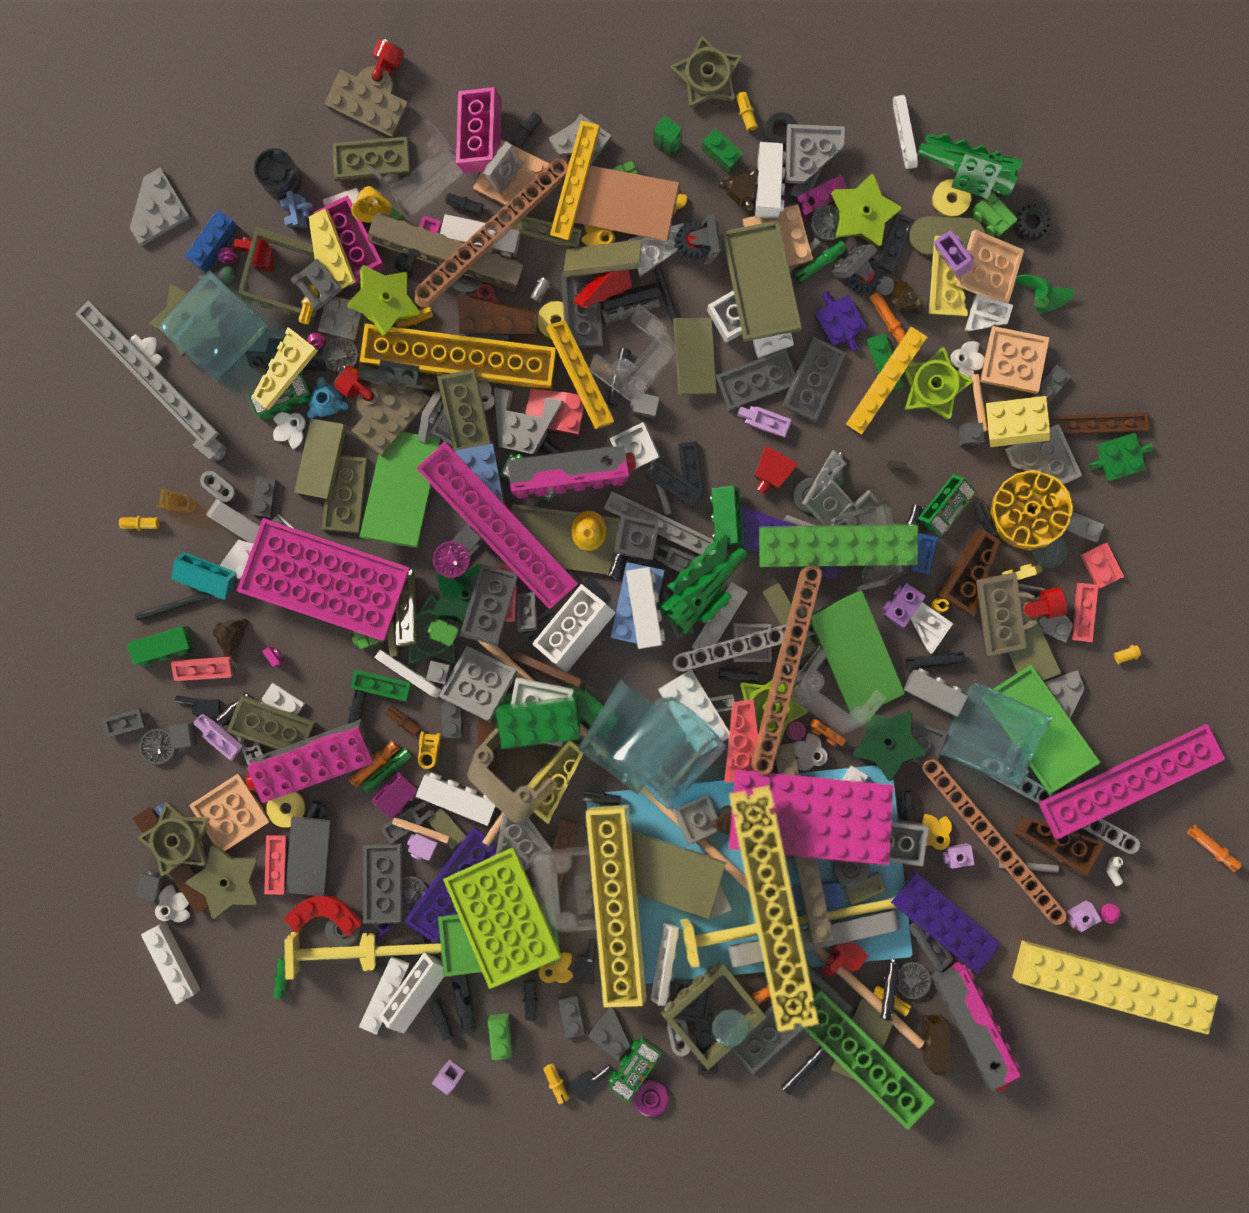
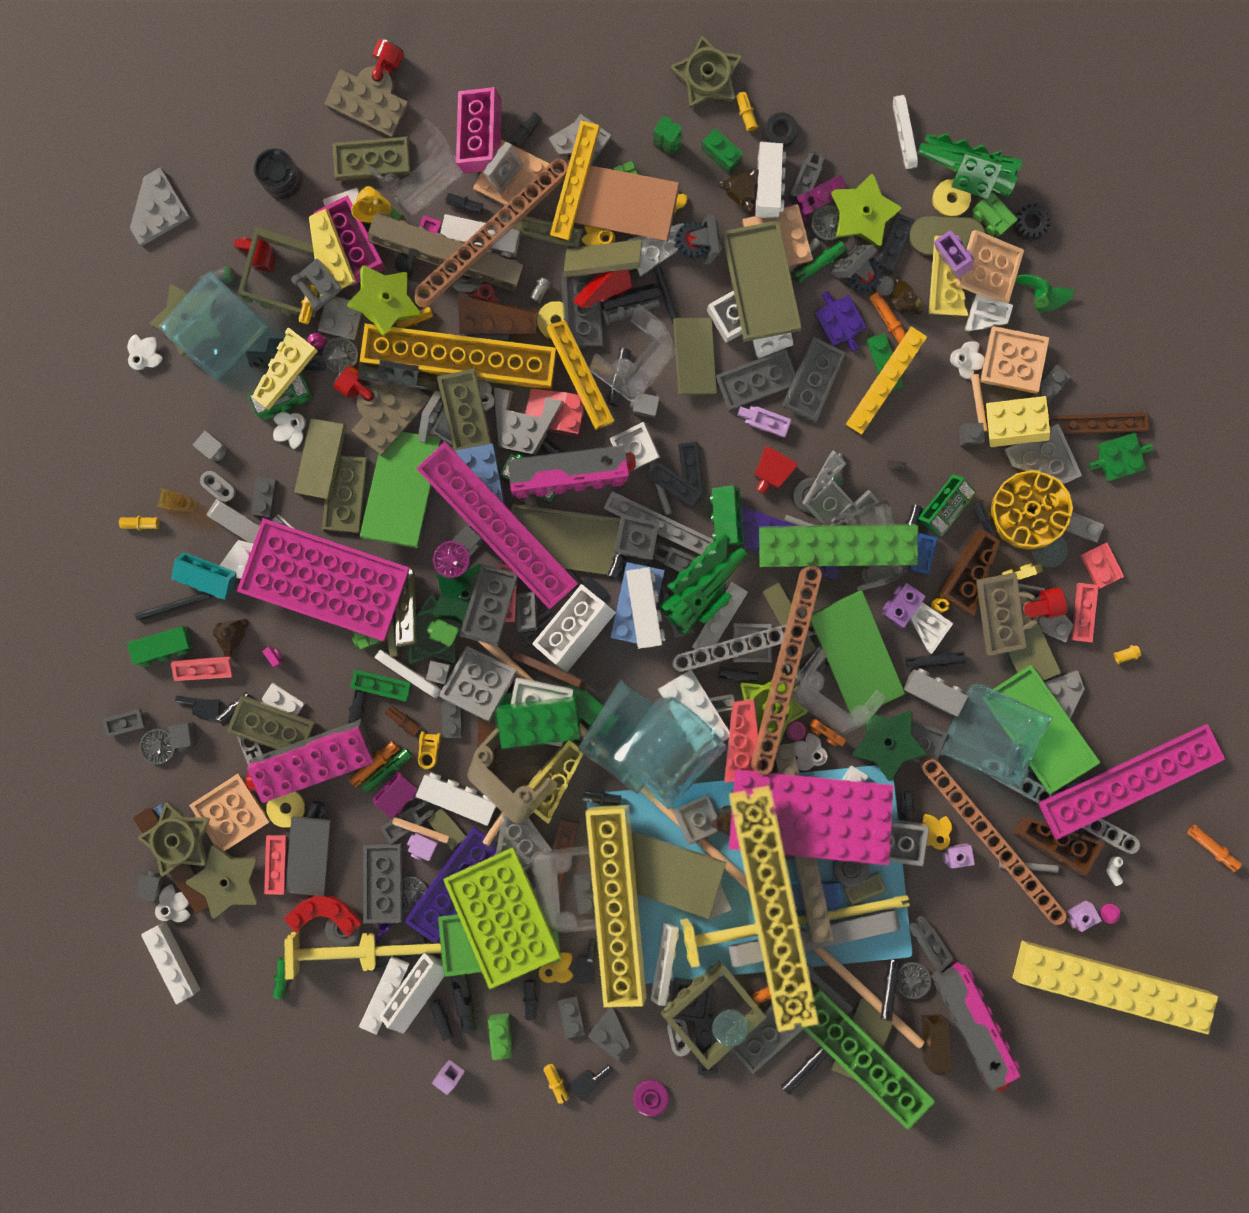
(147, 373): light grey plate -> none
(211, 239): blue brick -> none
(218, 737): lavender hinge -> none
(227, 255): dark pink plate -> none
(298, 209): medium blue hips -> none
(325, 400): dark azure rock -> none
(589, 530): yellow hat -> none
(634, 1068): brick -> none
(810, 149): light grey plate -> none
(844, 954): red brick -> none
(899, 1005): yellow axle -> none
(946, 923): dark purple plate -> none
(948, 382): lime plate -> none

